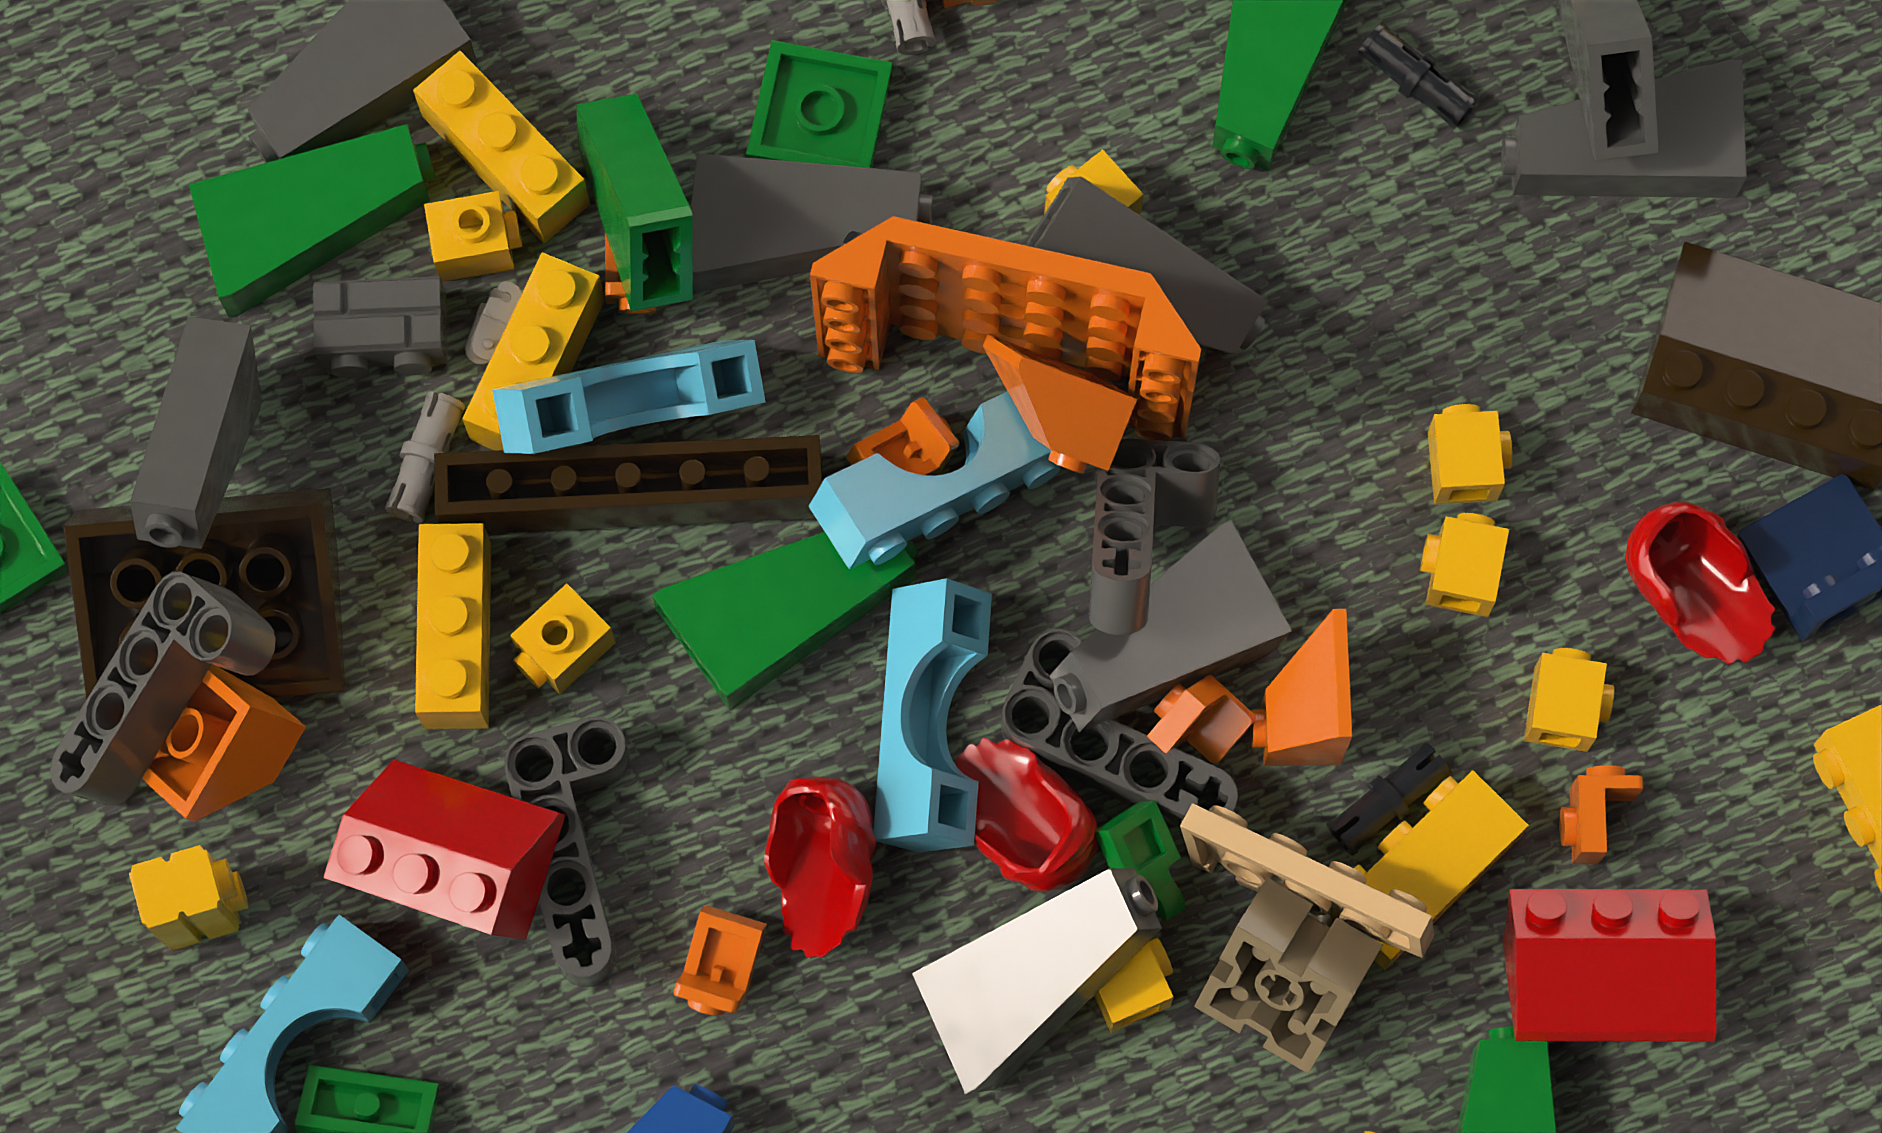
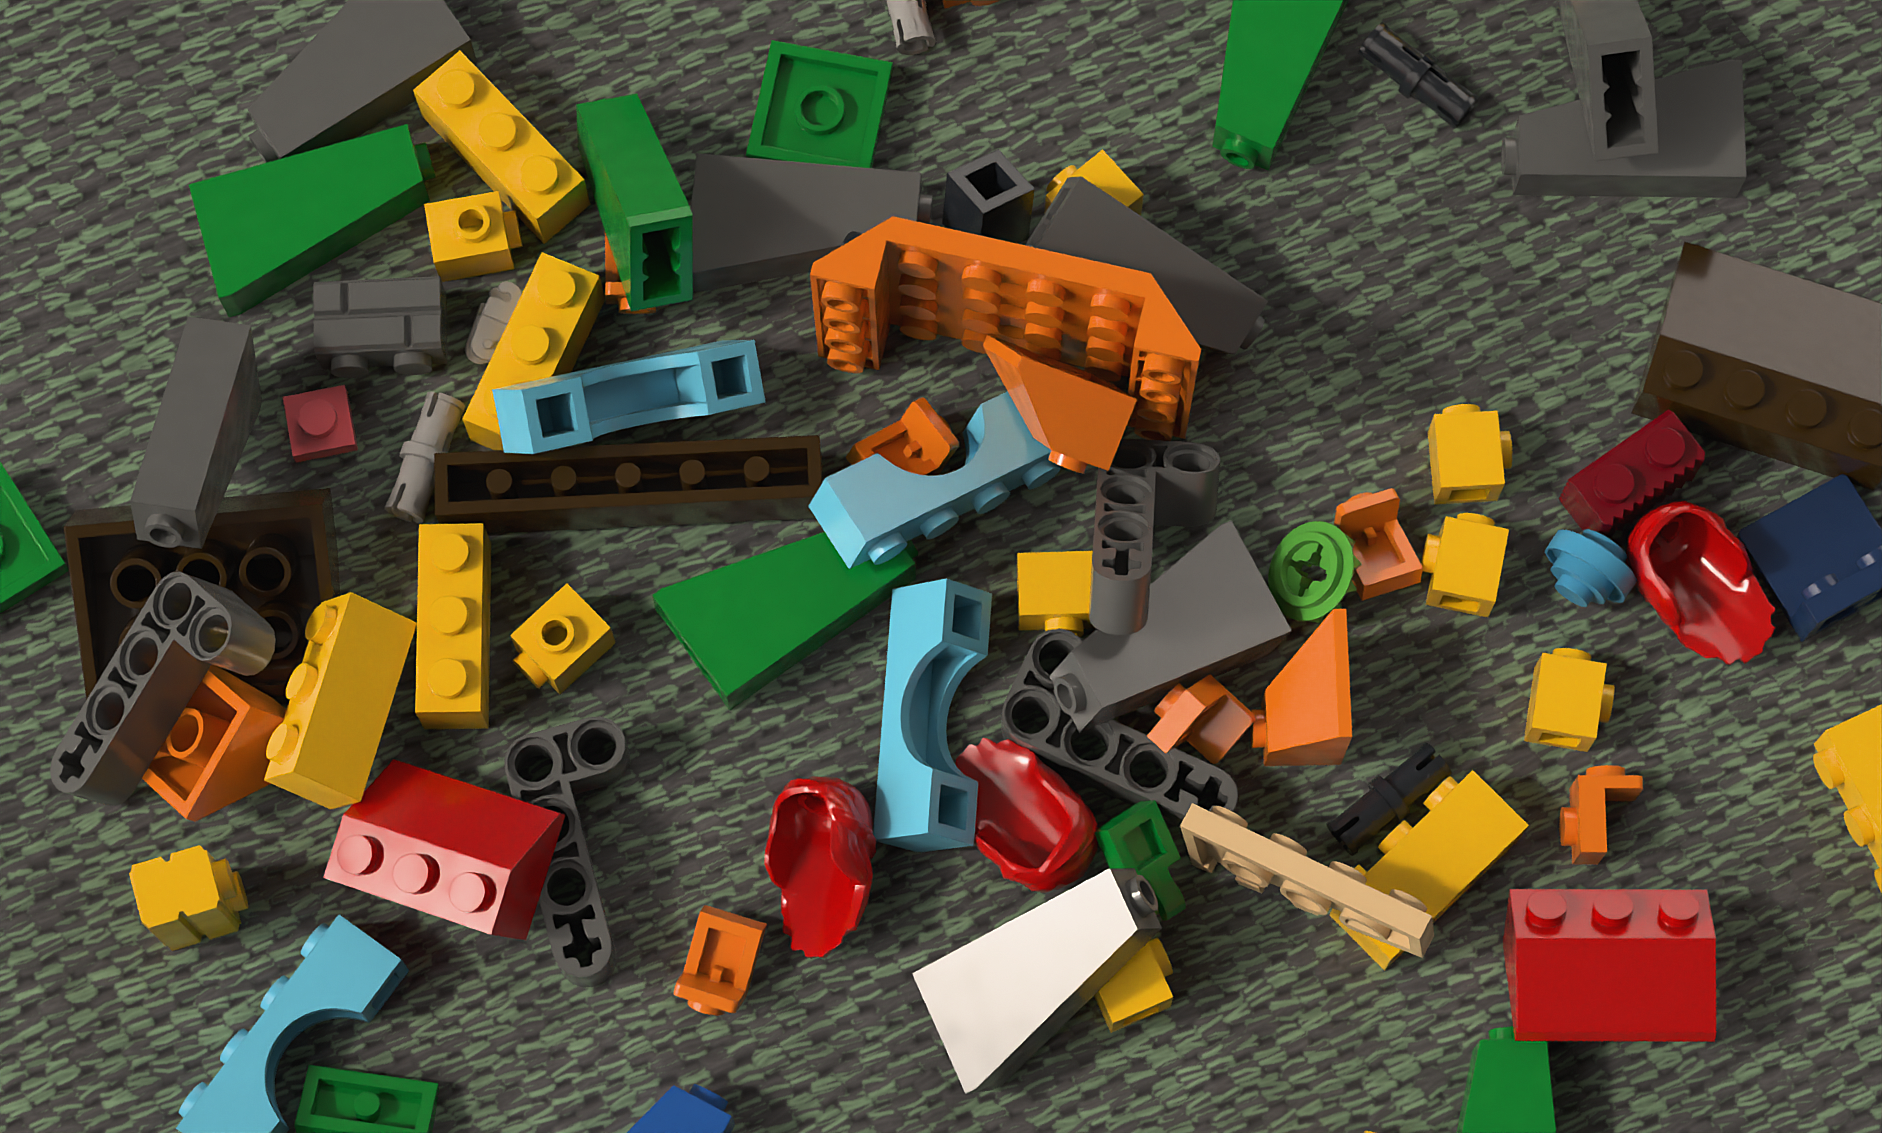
(320, 423): none -> coral plate
(339, 700): none -> yellow brick
(989, 199): none -> black brick
(1054, 590): none -> yellow brick
(1288, 974): dark tan brick -> none
(1309, 545): none -> bright green gear
(1379, 545): none -> orange bracket
(1589, 568): none -> dark azure plate
(1633, 476): none -> dark red brick

